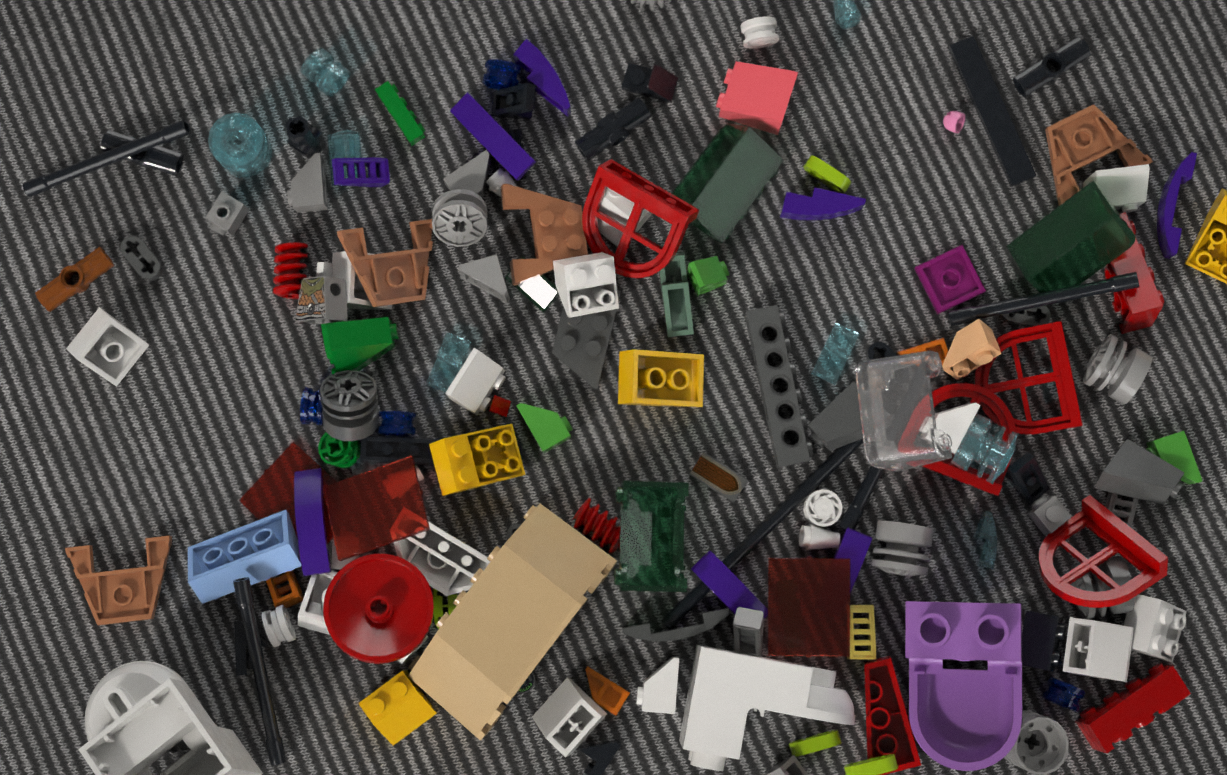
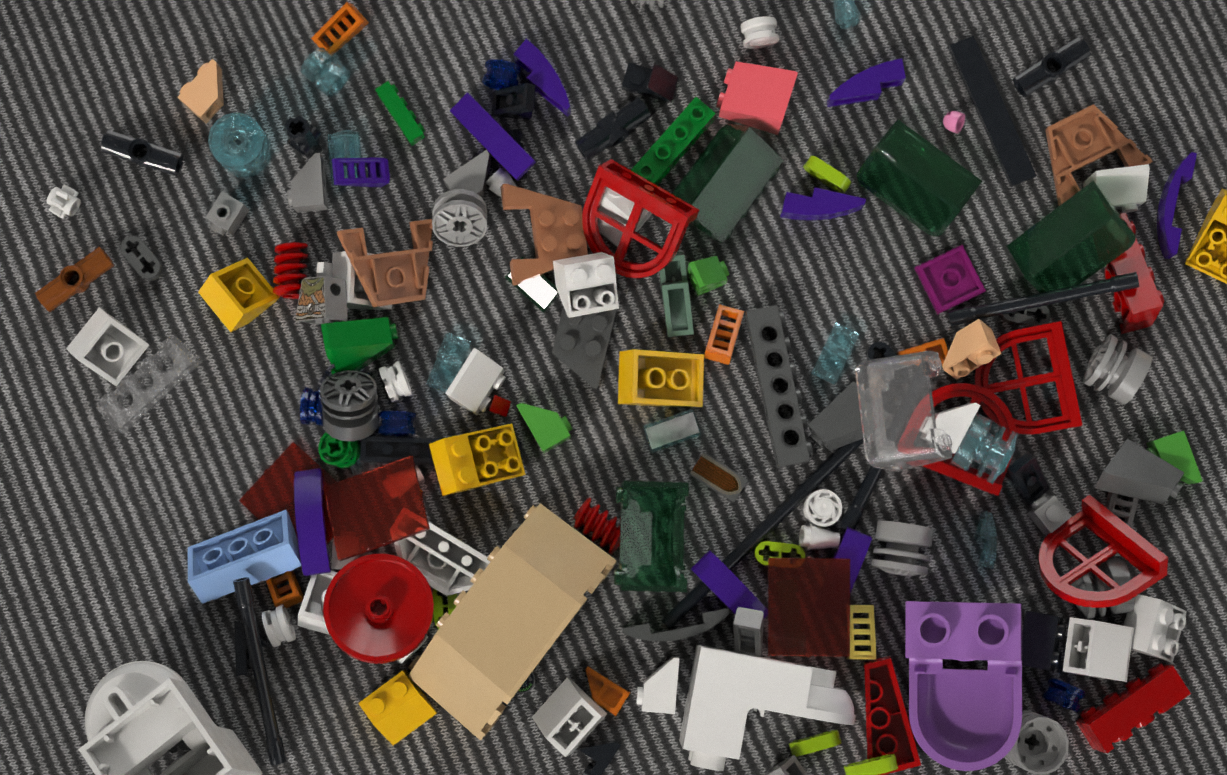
(63, 201): none -> white gear
(123, 593): nougat wing -> none
(163, 382): none -> clear brick
(166, 134): black piece -> none
(205, 92): none -> light nougat slope
(238, 294): none -> yellow slope
(333, 22): none -> orange slope
(395, 381): none -> white wheel
(486, 275): light grey slope -> none
(672, 430): none -> flat silver slope
(675, 142): none -> green brick
(723, 350): none -> orange slope
(776, 547): none -> lime beam
(868, 84): none -> dark purple slope
(917, 179): none -> clear green windscreen

